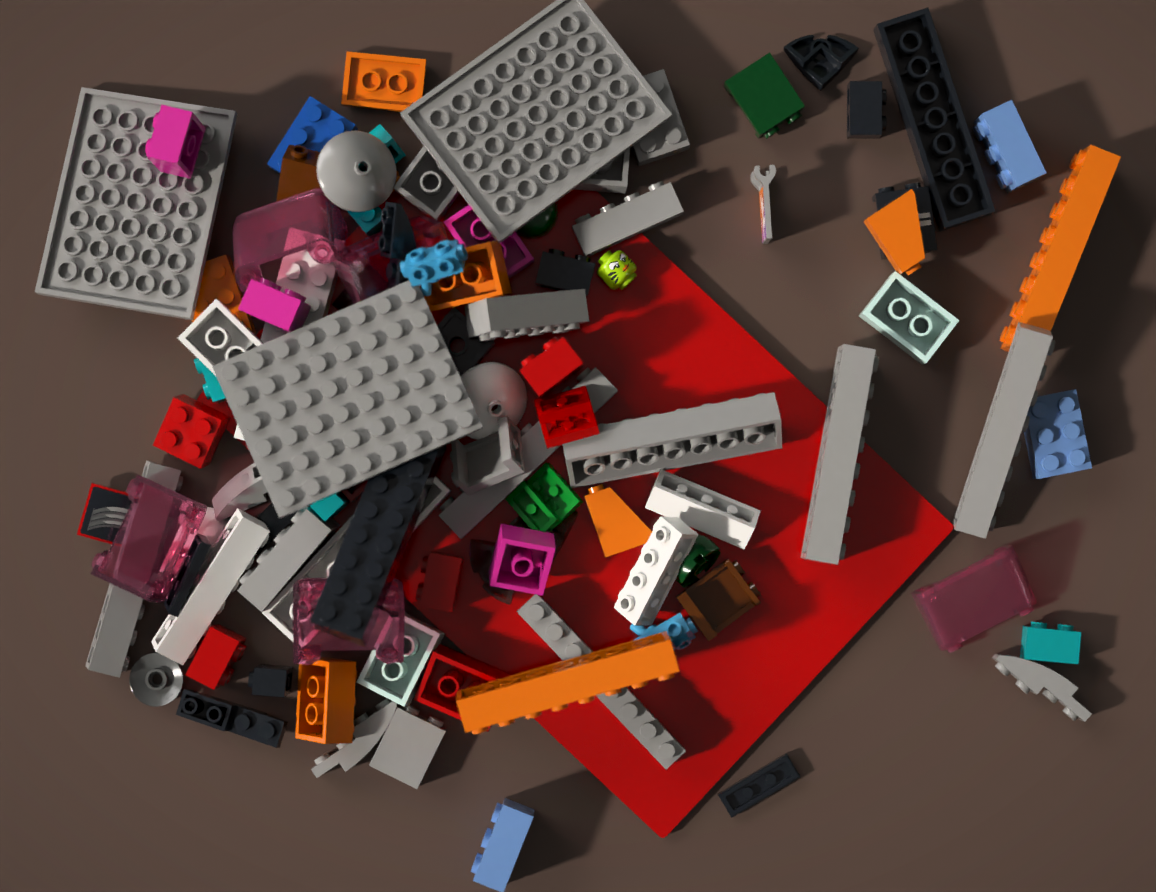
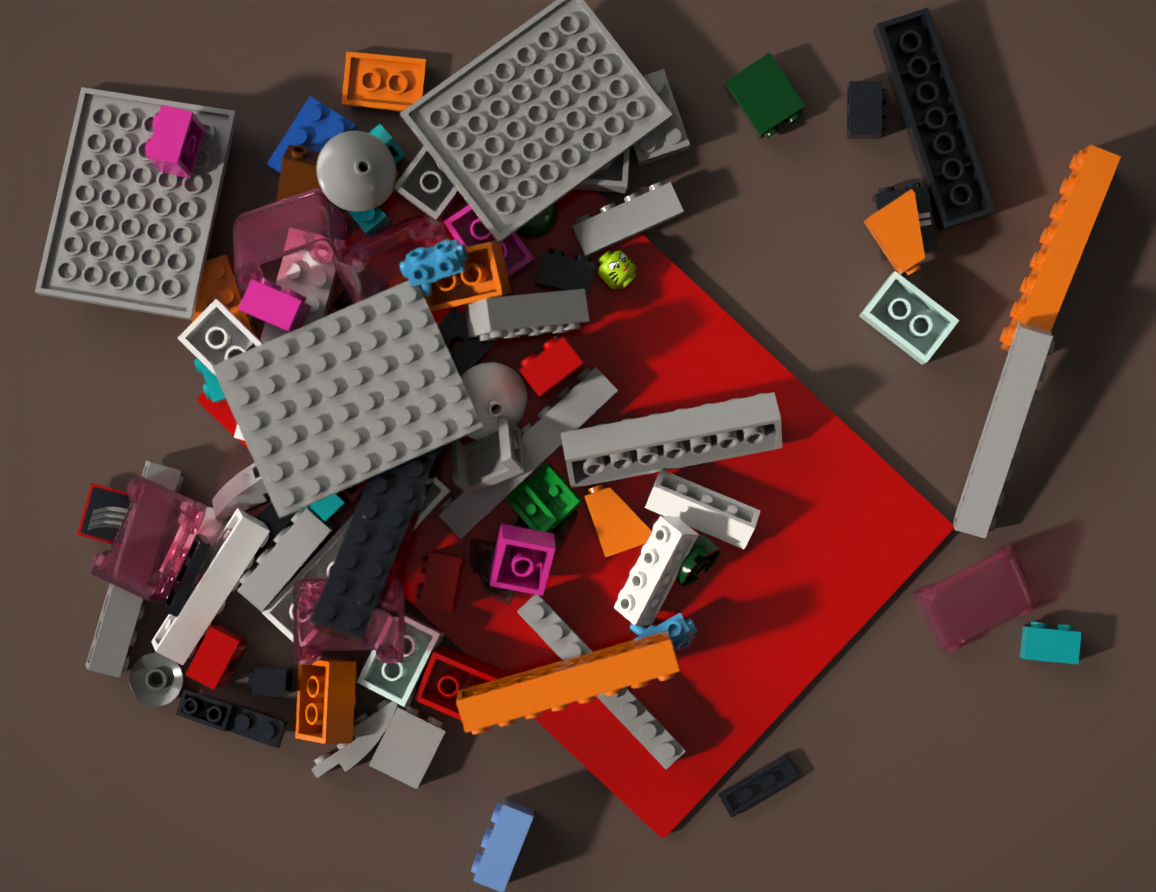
(191, 431): red brick -> none
(395, 241): black slope -> none
(566, 417): red slope -> none
(719, 598): reddish brown panel -> none
(762, 184): light grey flag -> none
(820, 58): black brick -> none
(838, 454): light grey brick -> none
(1008, 147): medium blue brick -> none
(1035, 677): light grey slope -> none
(1056, 436): medium blue brick -> none

